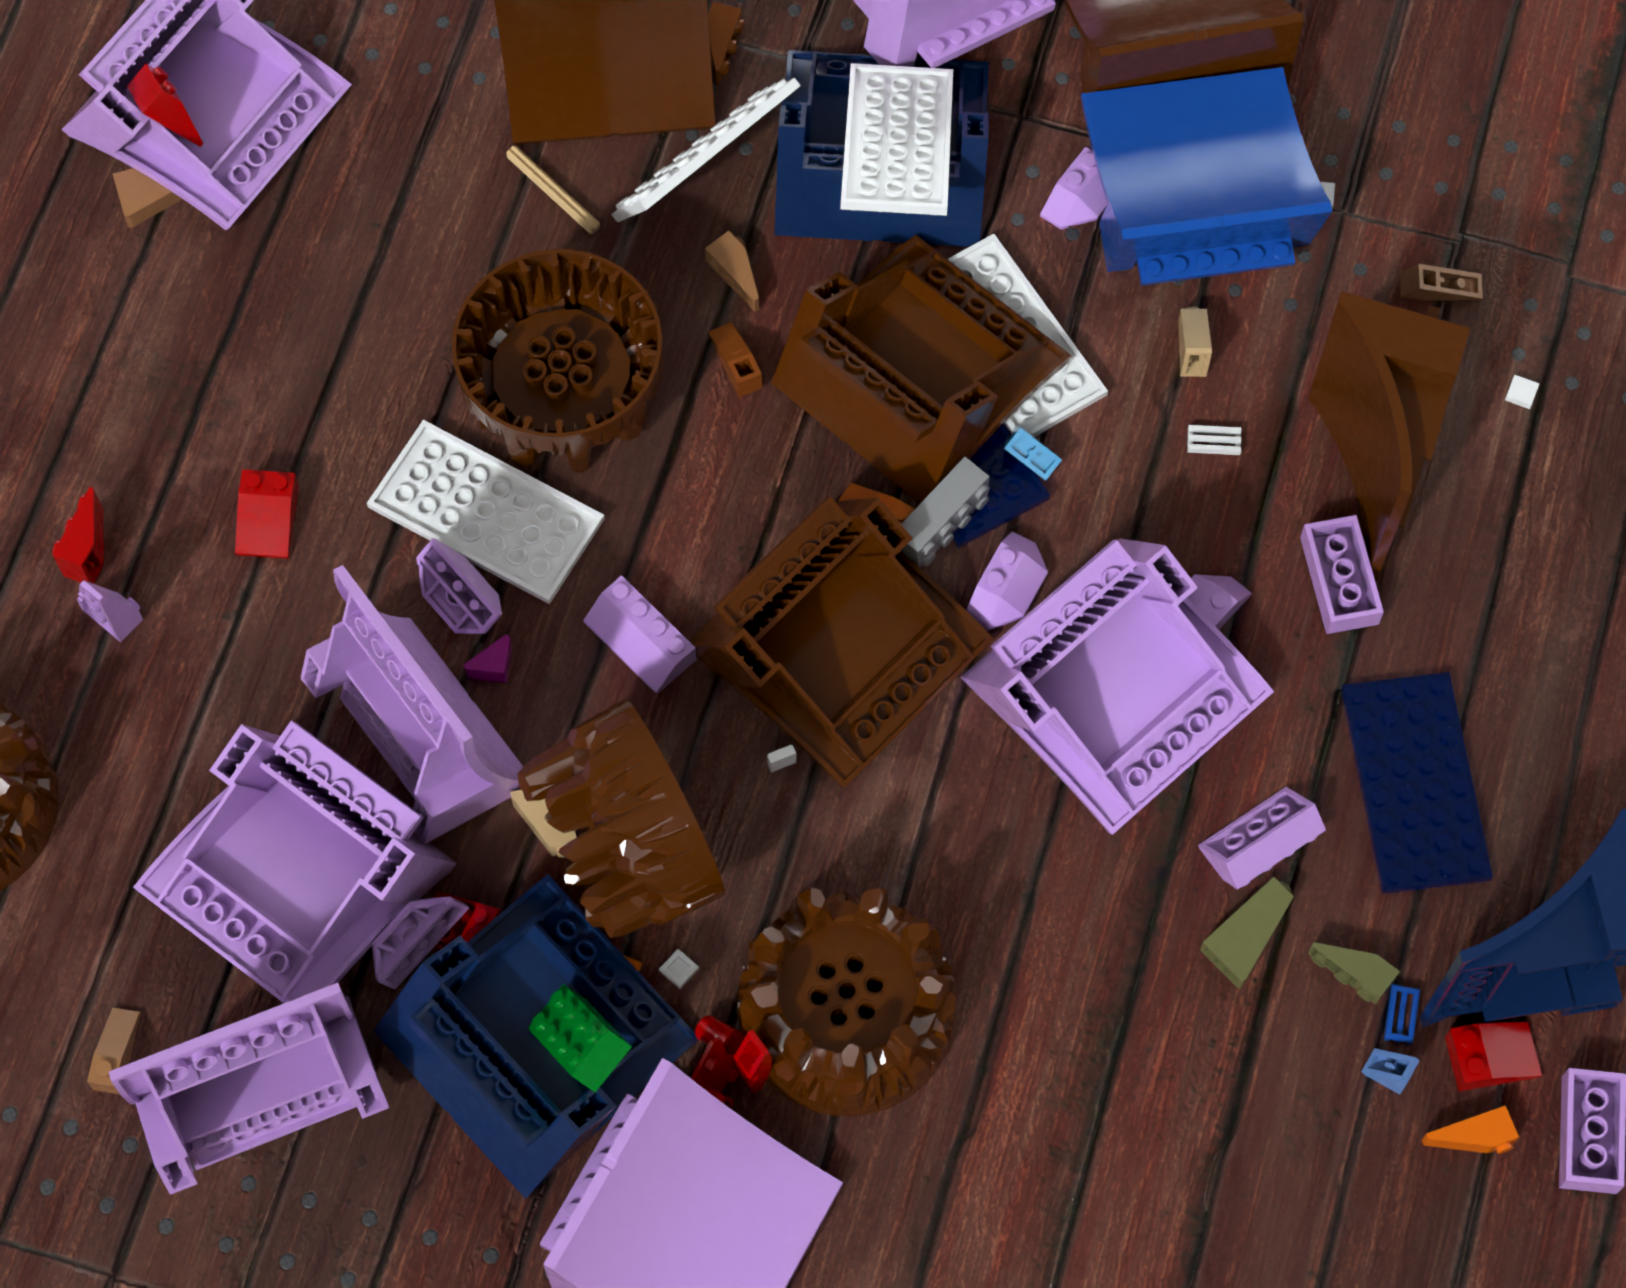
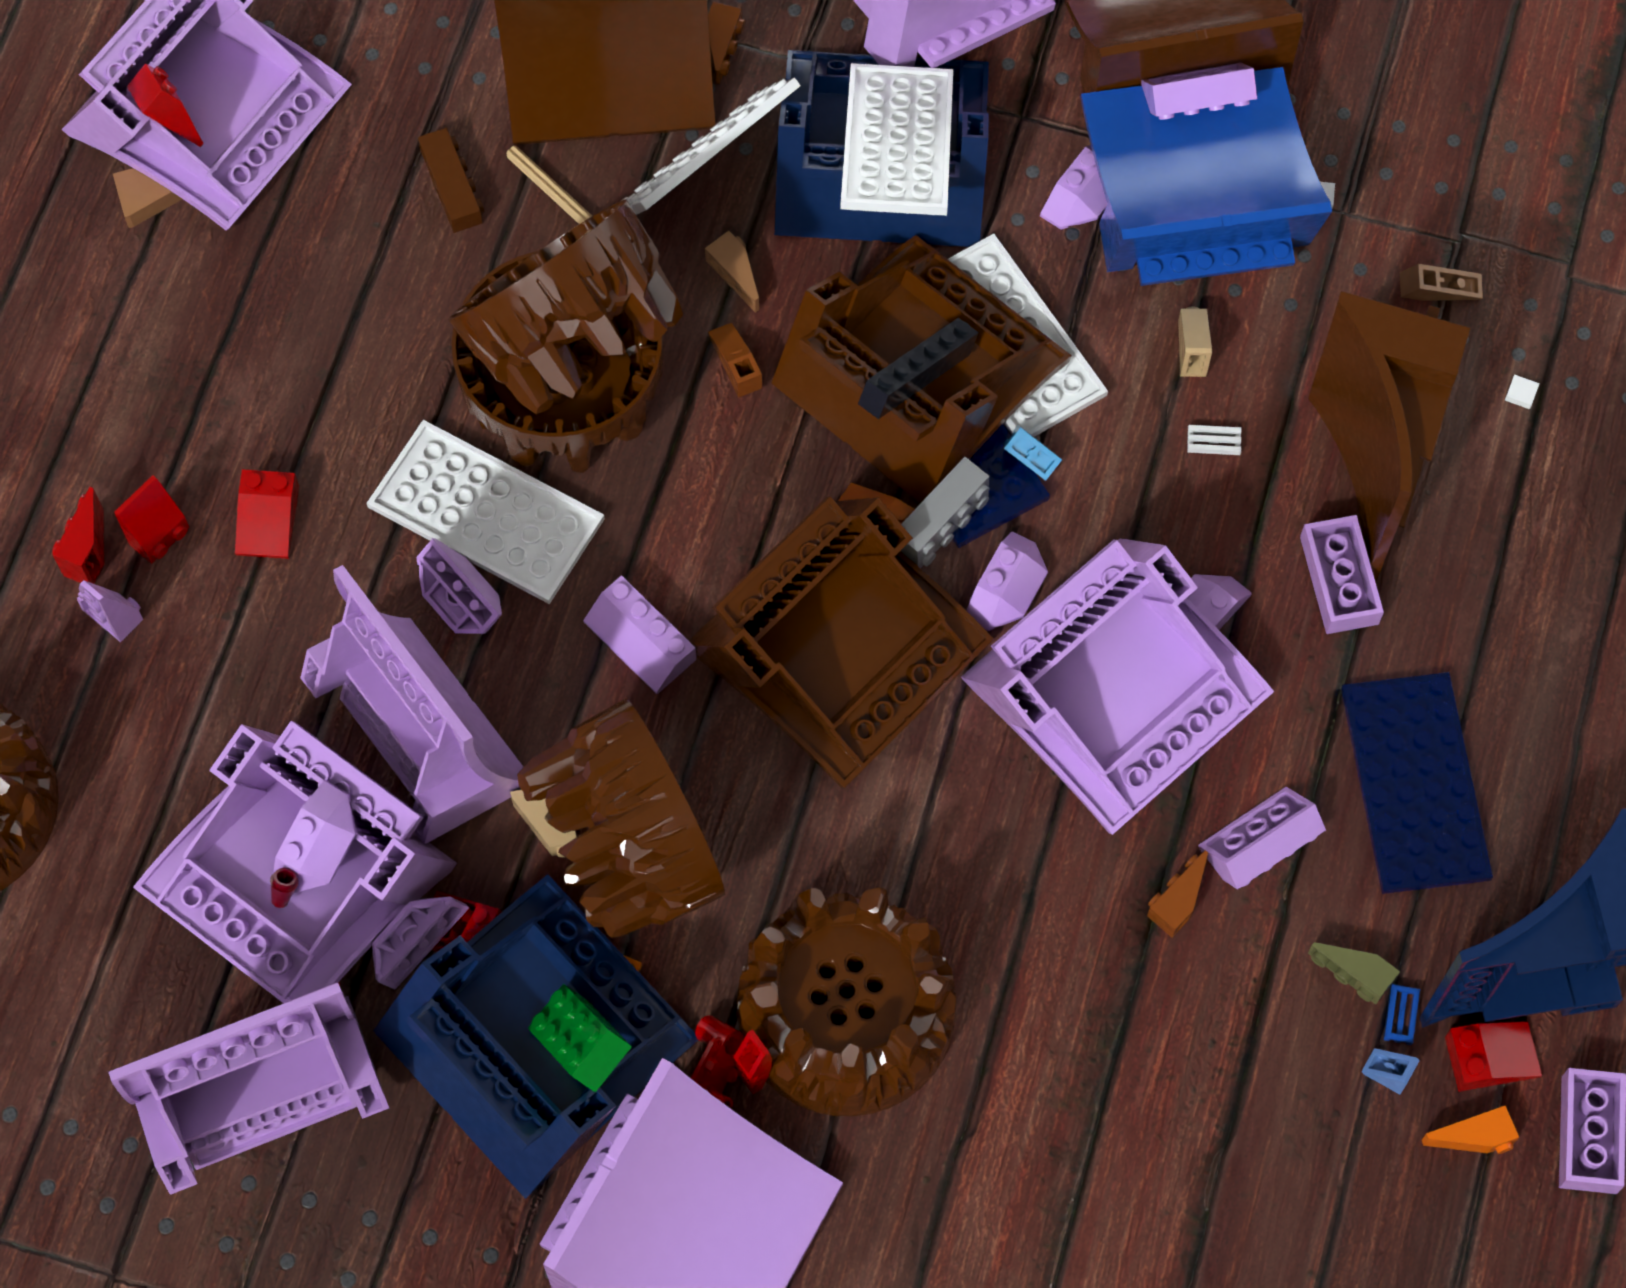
(113, 1048): medium nougat slope -> none
(151, 520): none -> red slope
(283, 885): none -> dark red cone
(318, 837): none -> lavender wedge
(450, 179): none -> reddish brown brick
(491, 663): magenta slope -> none
(564, 295): none -> reddish brown wheel
(679, 968): white tile -> none
(781, 758): white tile -> none
(918, 368): none -> black brick
(1177, 903): none -> dark orange slope
(1199, 90): none -> lavender slope
(1245, 934): olive slope -> none

